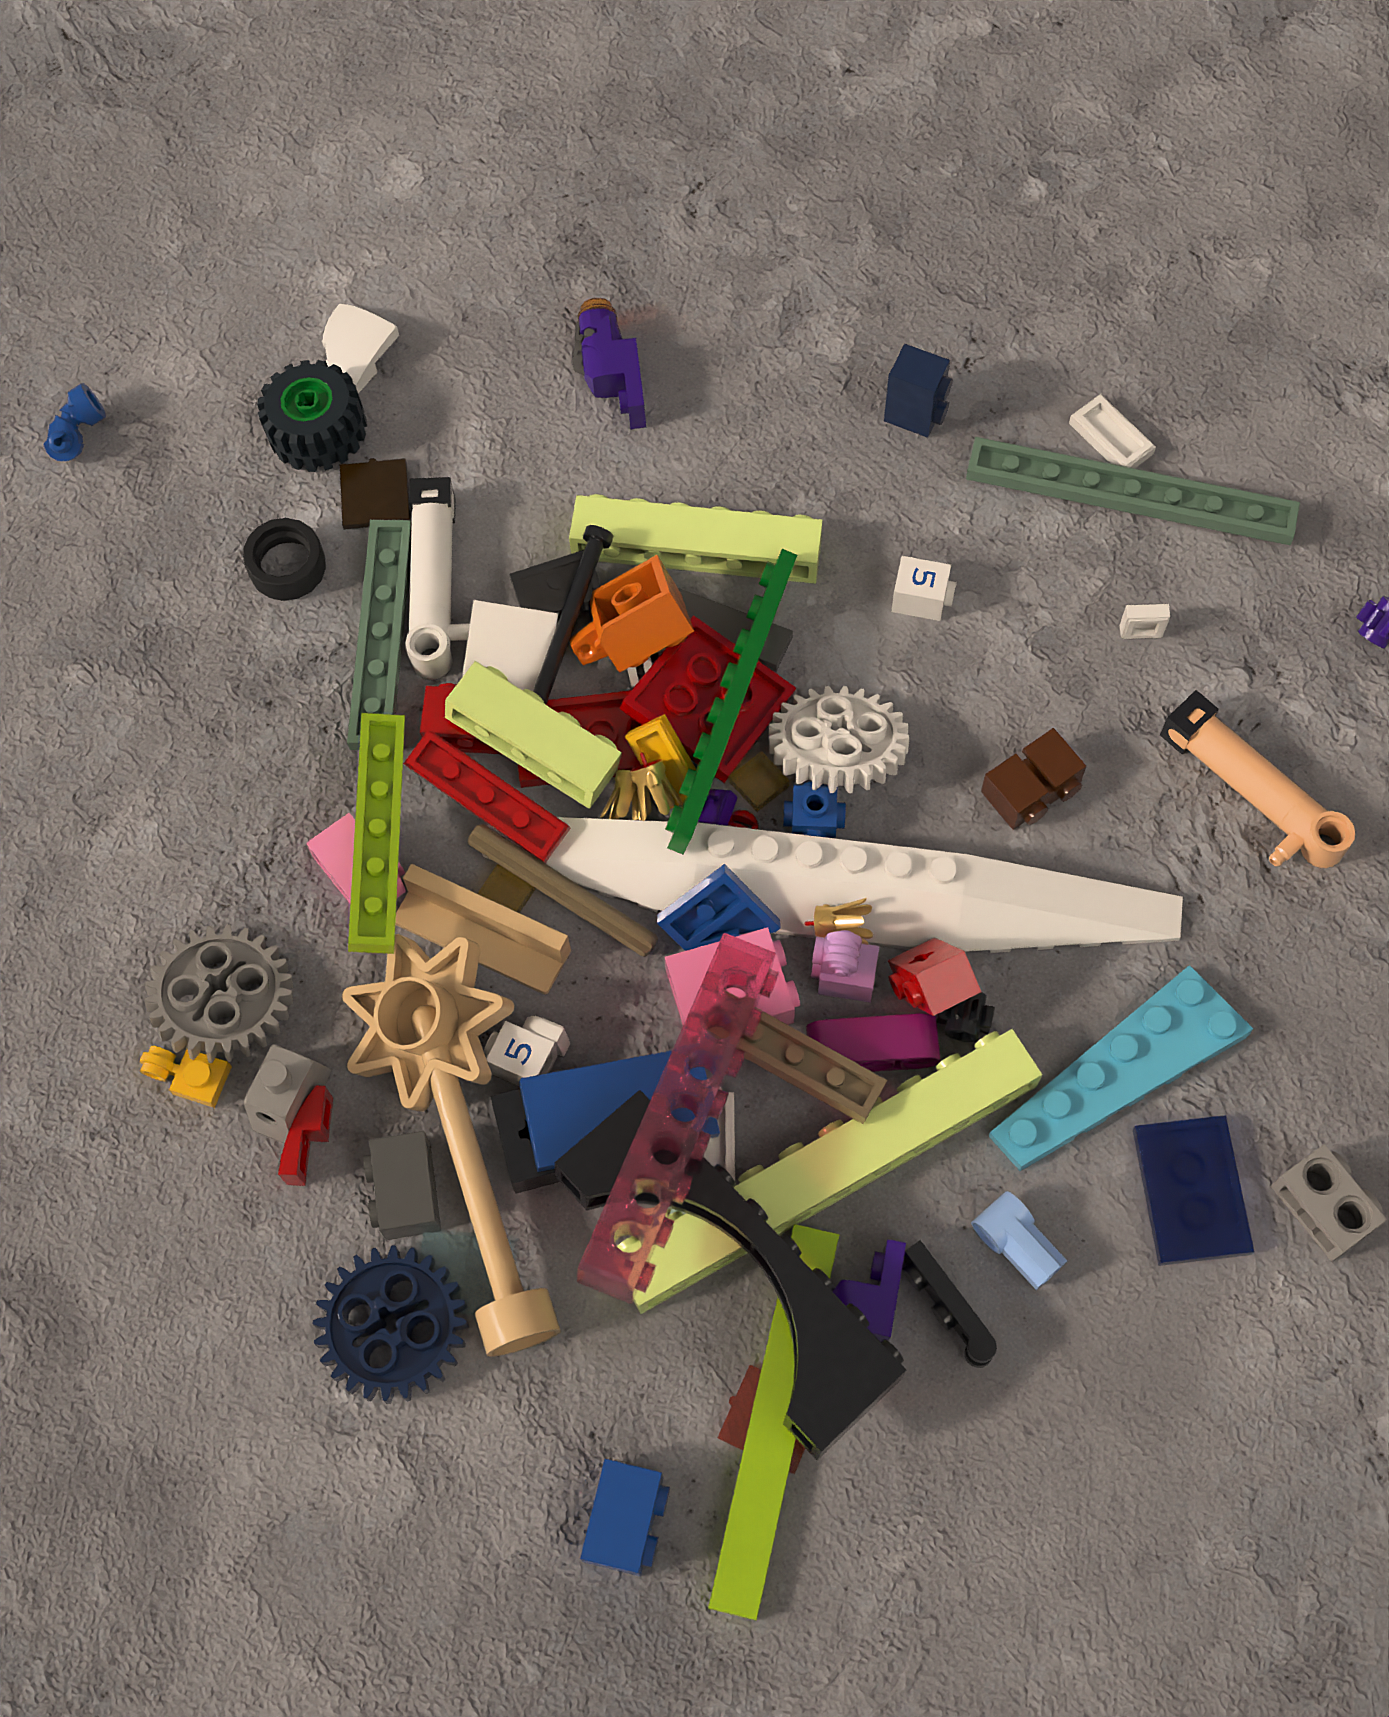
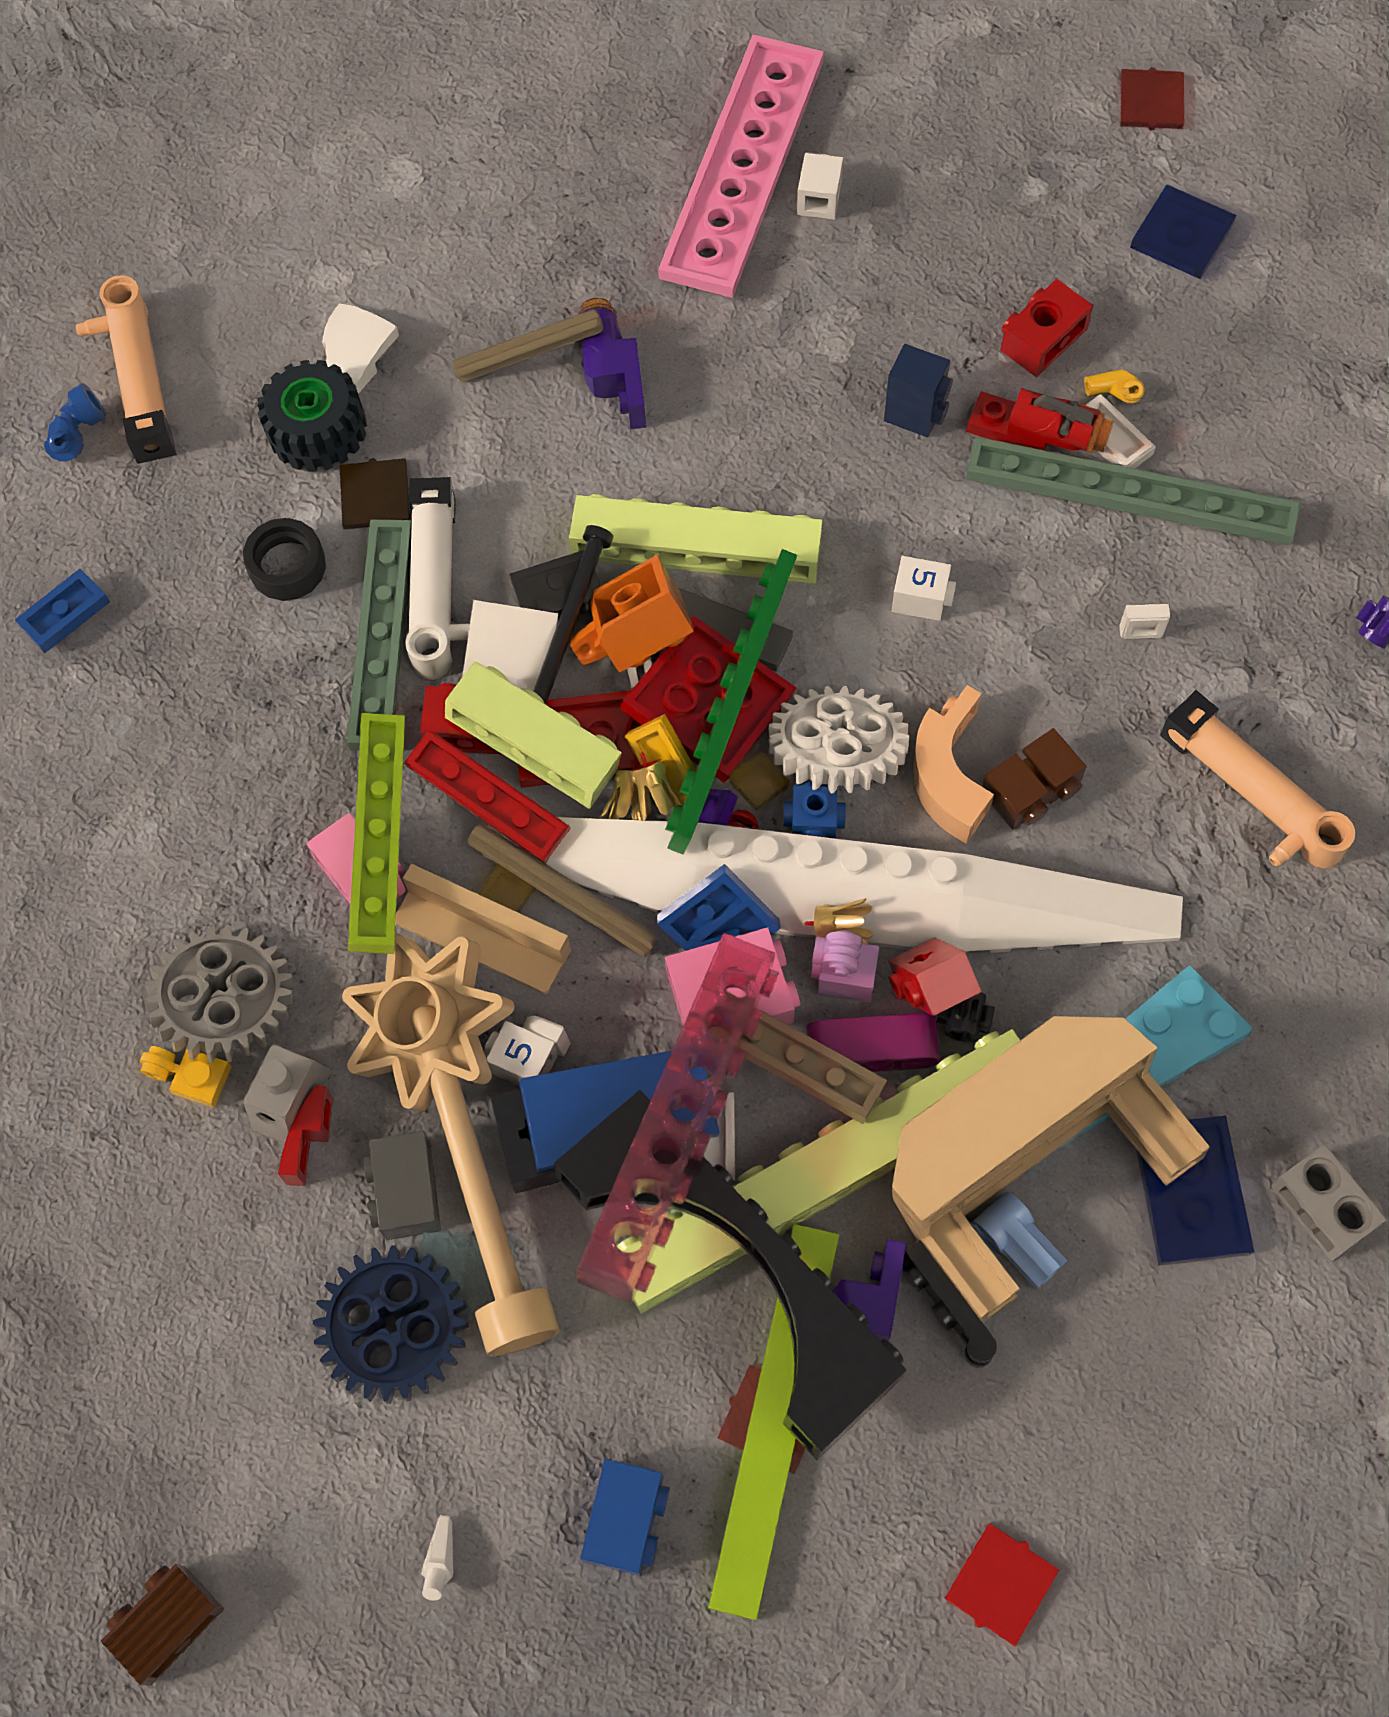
(62, 610): none -> blue plate
(136, 367): none -> light nougat piece
(161, 1624): none -> reddish brown brick
(439, 1560): none -> white bar
(528, 345): none -> dark tan axle
(755, 182): none -> bright pink plate
(819, 186): none -> white brick
(943, 789): none -> light nougat arch
(1001, 1584): none -> red piece
(1016, 1117): none -> tan wedge
(1040, 421): none -> red plate
(1045, 327): none -> red brick
(1117, 383): none -> yellow arm
(1152, 99): none -> clear red piece
(1183, 231): none -> clear blue tile

